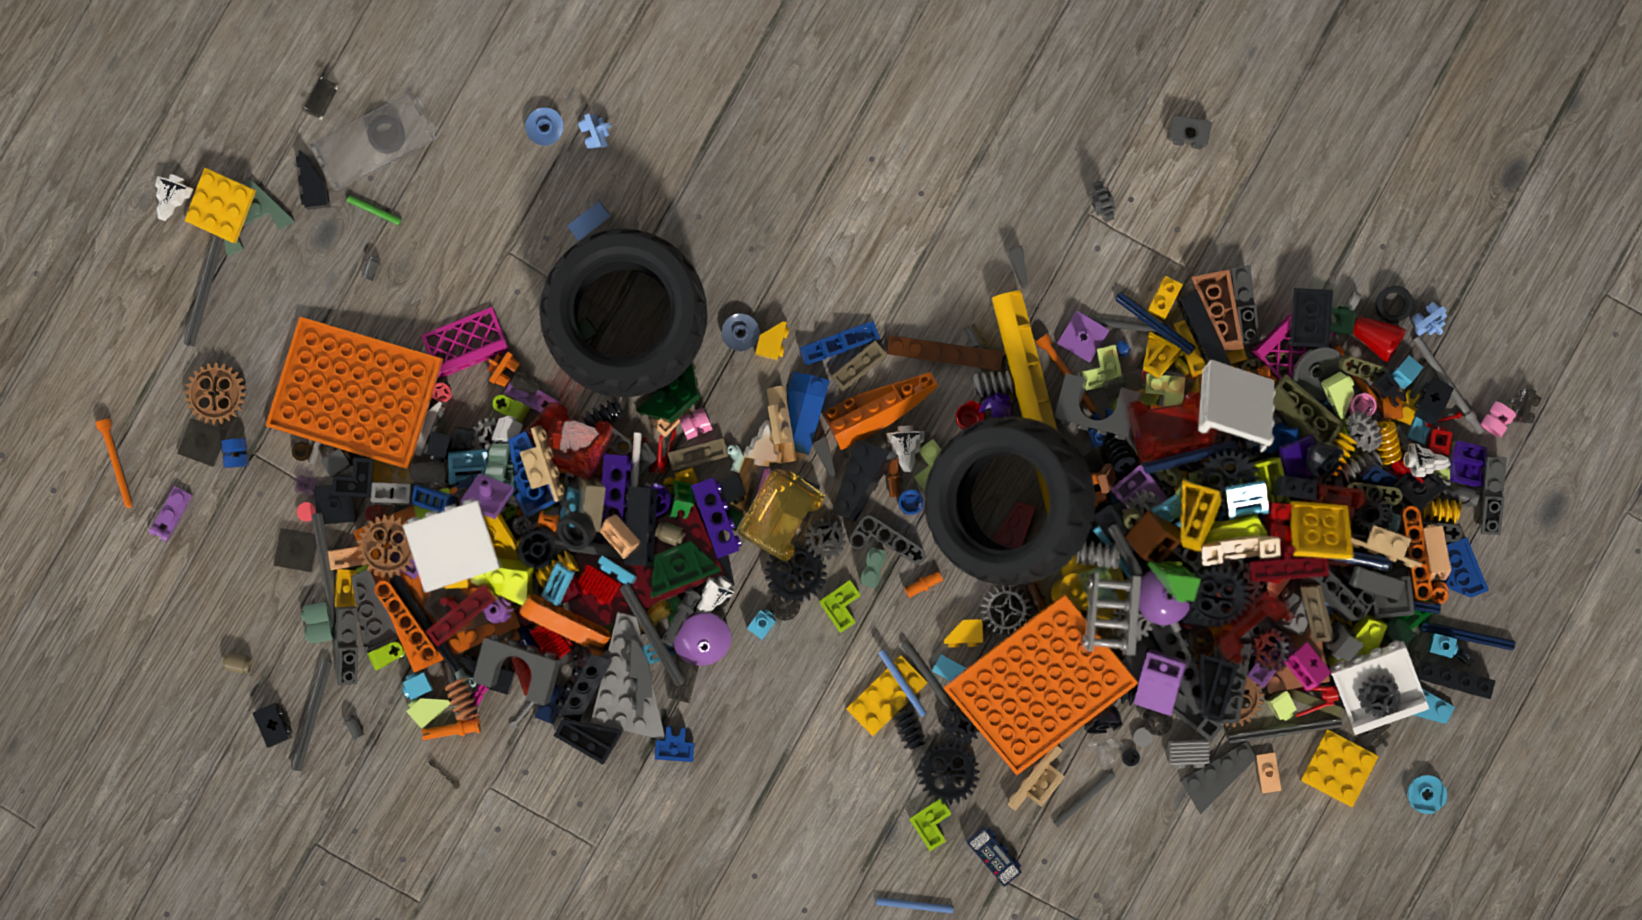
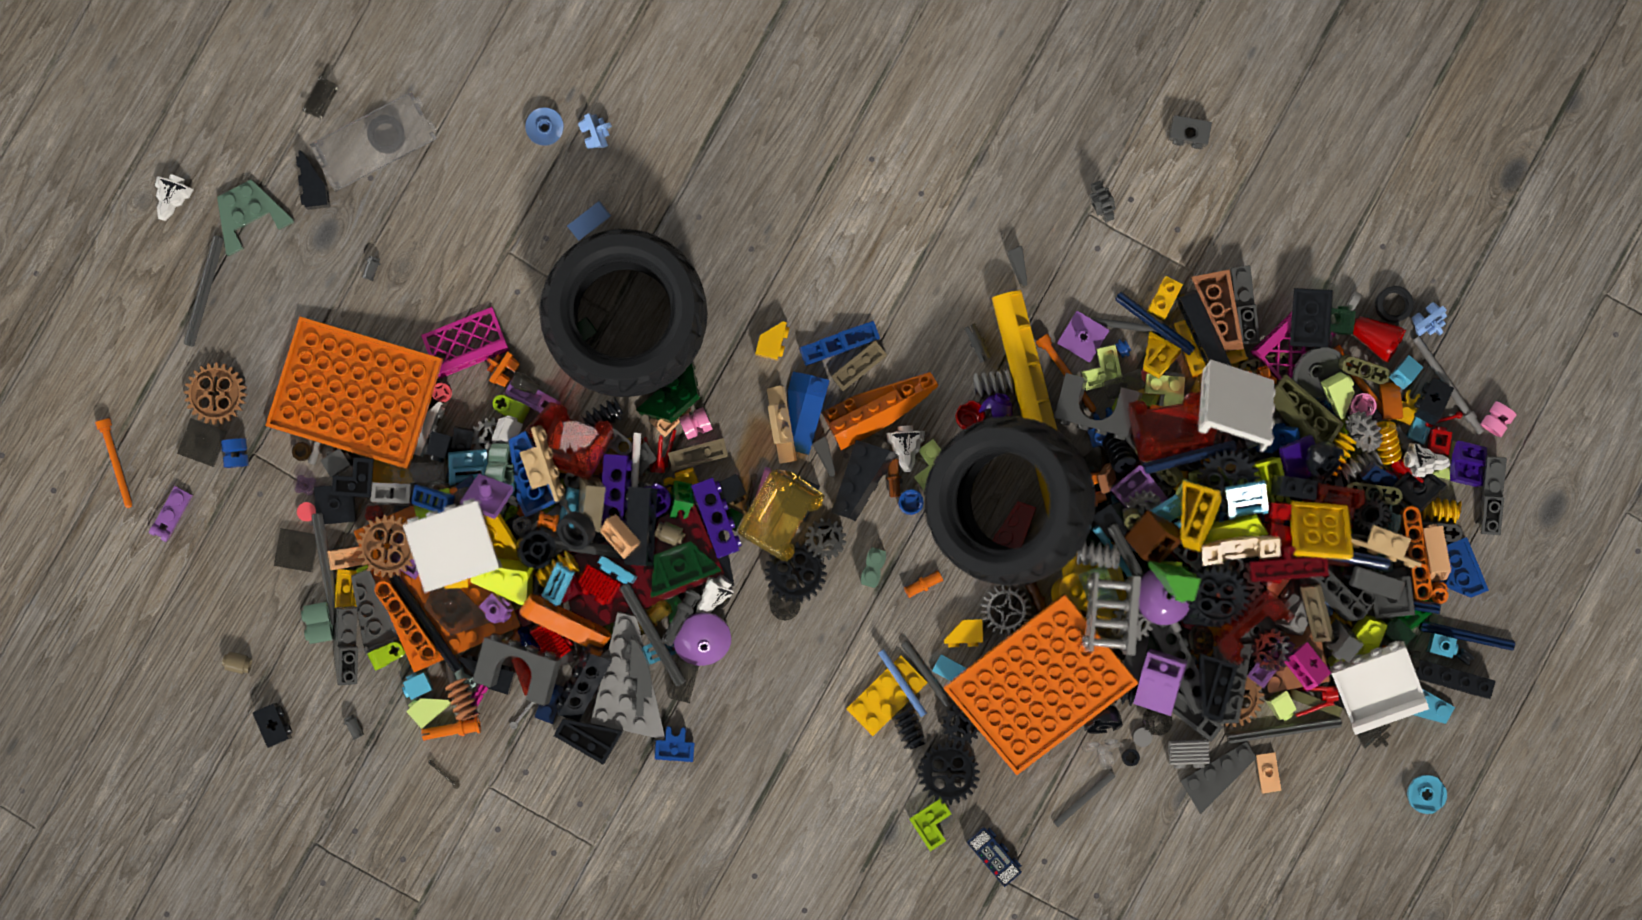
(220, 205): yellow plate -> none
(311, 715): dark grey axle -> none
(374, 210): bright green bar -> none
(460, 613): dark red plate -> none
(737, 456): light aqua arm -> none
(740, 322): sand blue dish -> none
(762, 447): white rock -> none
(762, 623): medium azure brick -> none
(835, 604): lime plate -> none
(890, 543): dark grey beam -> none
(914, 905): medium blue bar -> none
(945, 352): reddish brown plate -> none
(1040, 783): tan bracket -> none
(1181, 365): lime arm -> none
(1339, 768): yellow plate -> none
(1372, 701): black gear -> none
(1386, 387): black plate -> none
(1465, 495): dark grey piece -> none
(1522, 405): clear smoke hips -> none

